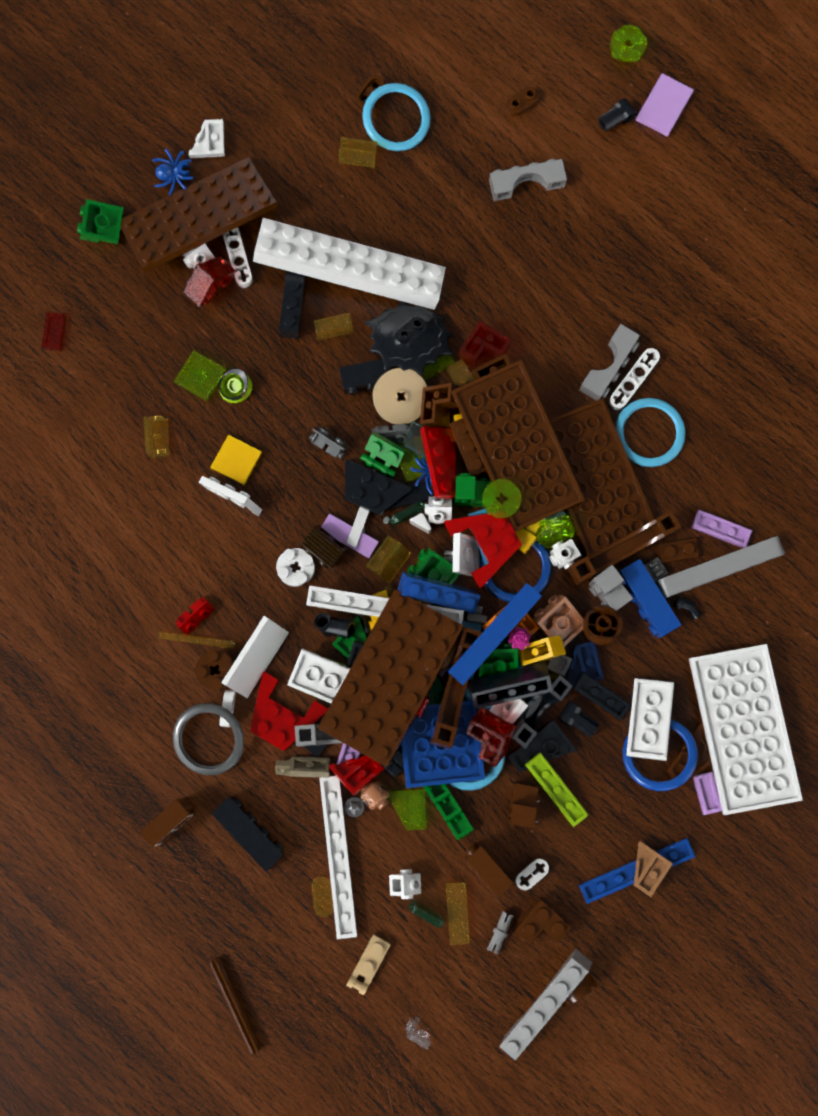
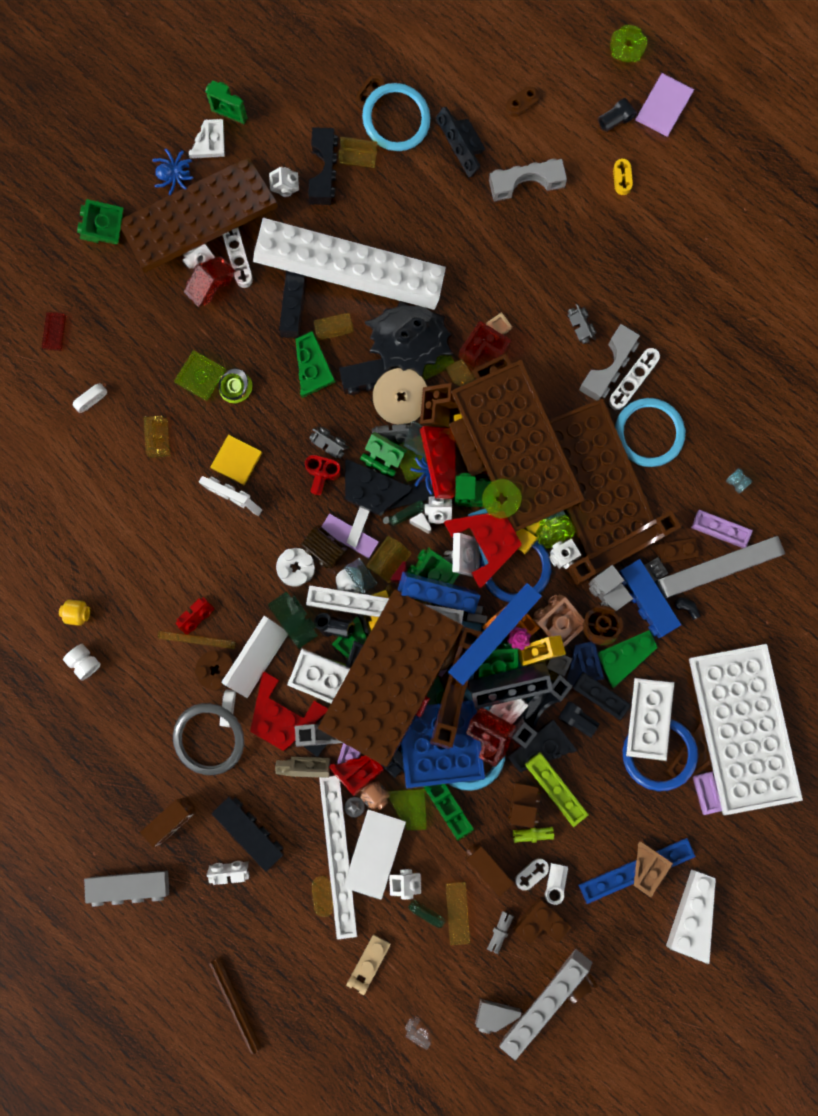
(74, 612): none -> yellow head
(82, 662): none -> white wheel
(89, 398): none -> white beam
(126, 887): none -> light grey brick
(219, 872): none -> white hinge
(225, 104): none -> green plate
(284, 181): none -> white brick
(291, 617): none -> clear green brick
(313, 367): none -> green wing
(321, 472): none -> red beam
(323, 145): none -> black arch
(345, 583): none -> white head
(360, 575): none -> clear light blue piece
(374, 854): none -> white tile
(397, 575): none -> dark red slope
(462, 140): none -> black bracket
(495, 1016): none -> light grey slope
(500, 324): none -> tan tile
(533, 834): none -> lime pin
(556, 881): none -> white piece
(580, 317): none -> dark grey hinge
(626, 176): none -> yellow beam
(626, 656): none -> green wing
(694, 918): none -> white wedge
(739, 480): none -> clear light blue wheel

